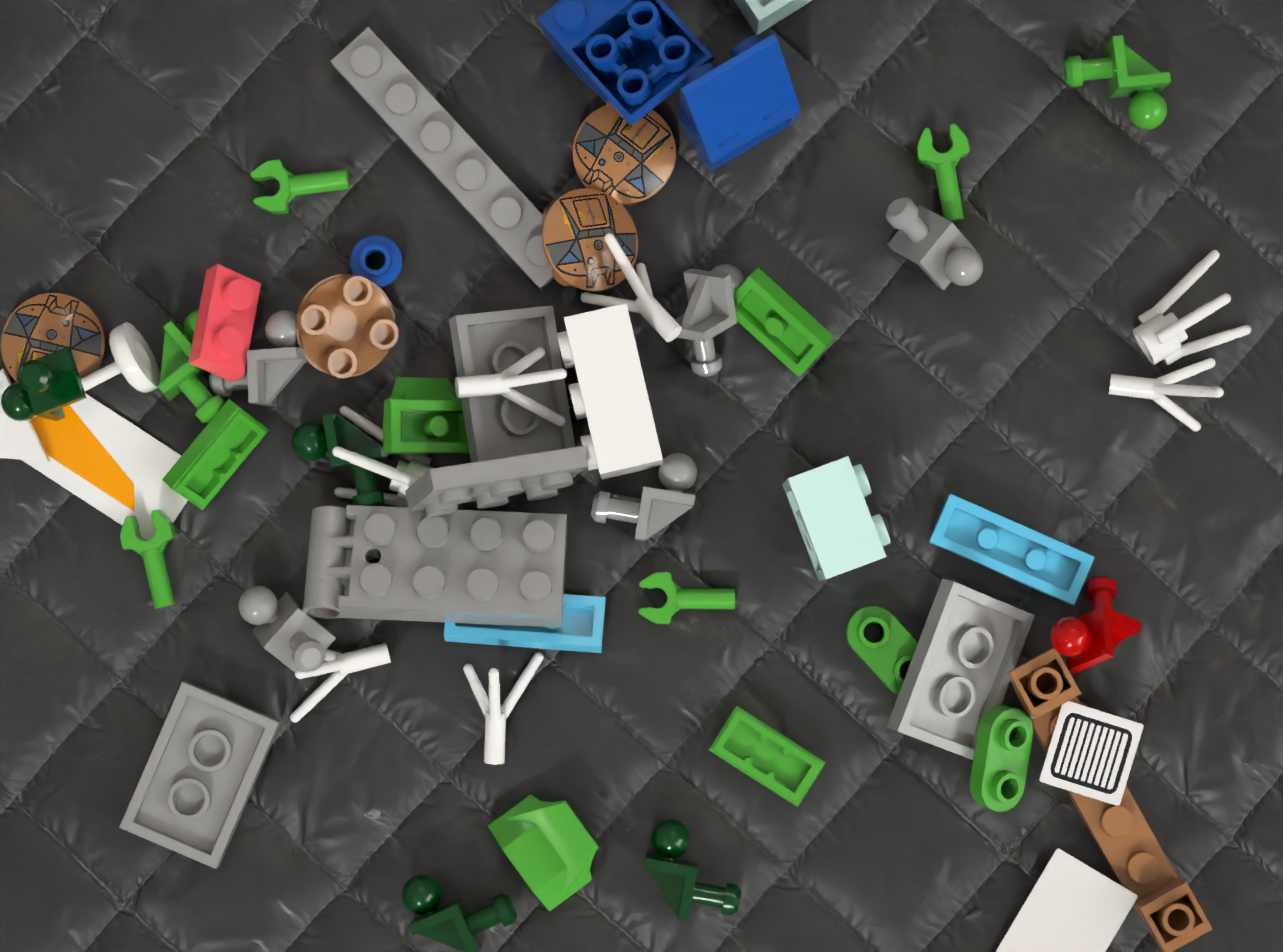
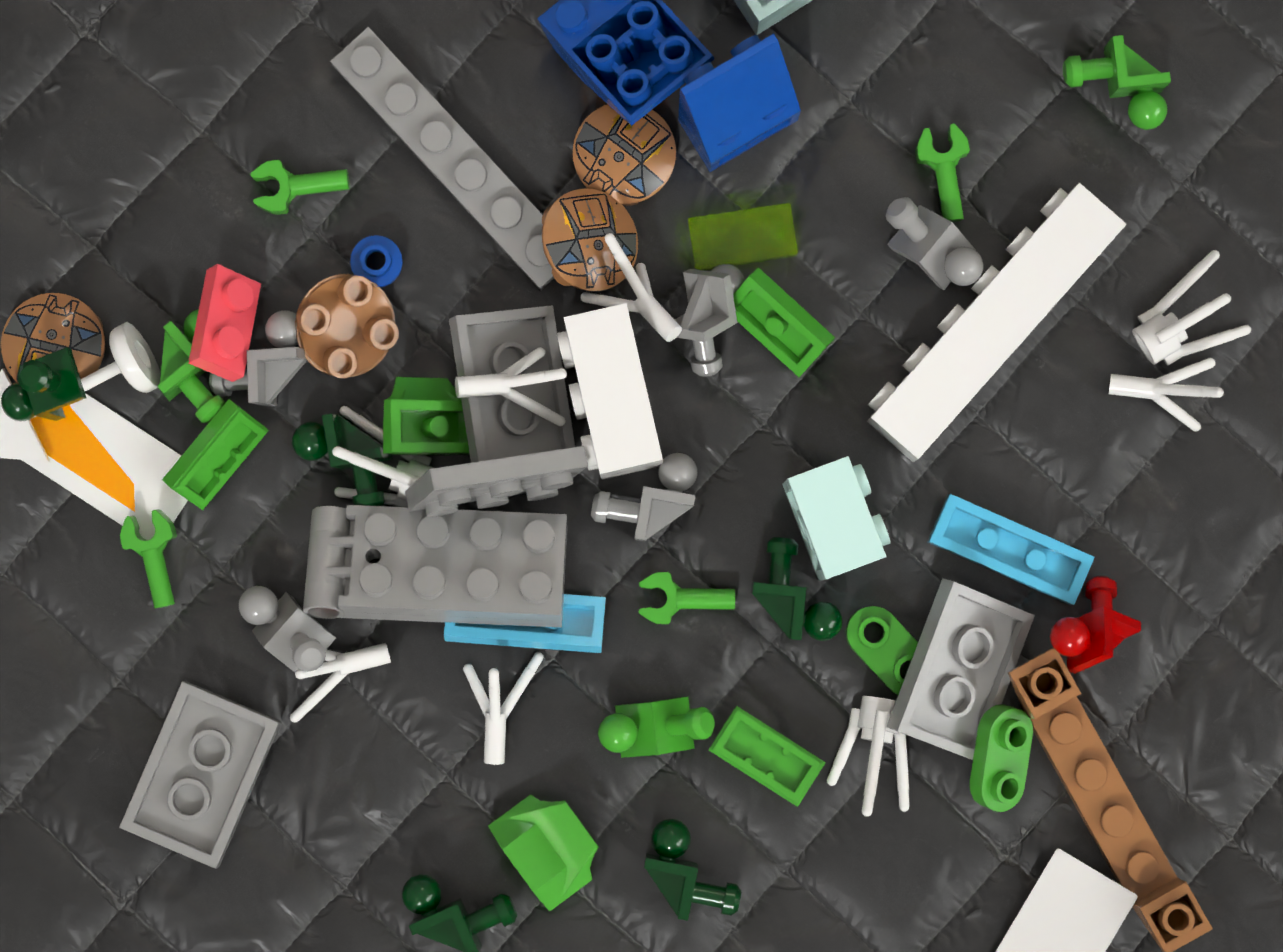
(655, 727): none -> bright green piece
(743, 236): none -> clear neon green tile
(787, 603): none -> dark green piece
(873, 721): none -> white plant
(996, 322): none -> white brick
(1091, 753): white sticker -> none

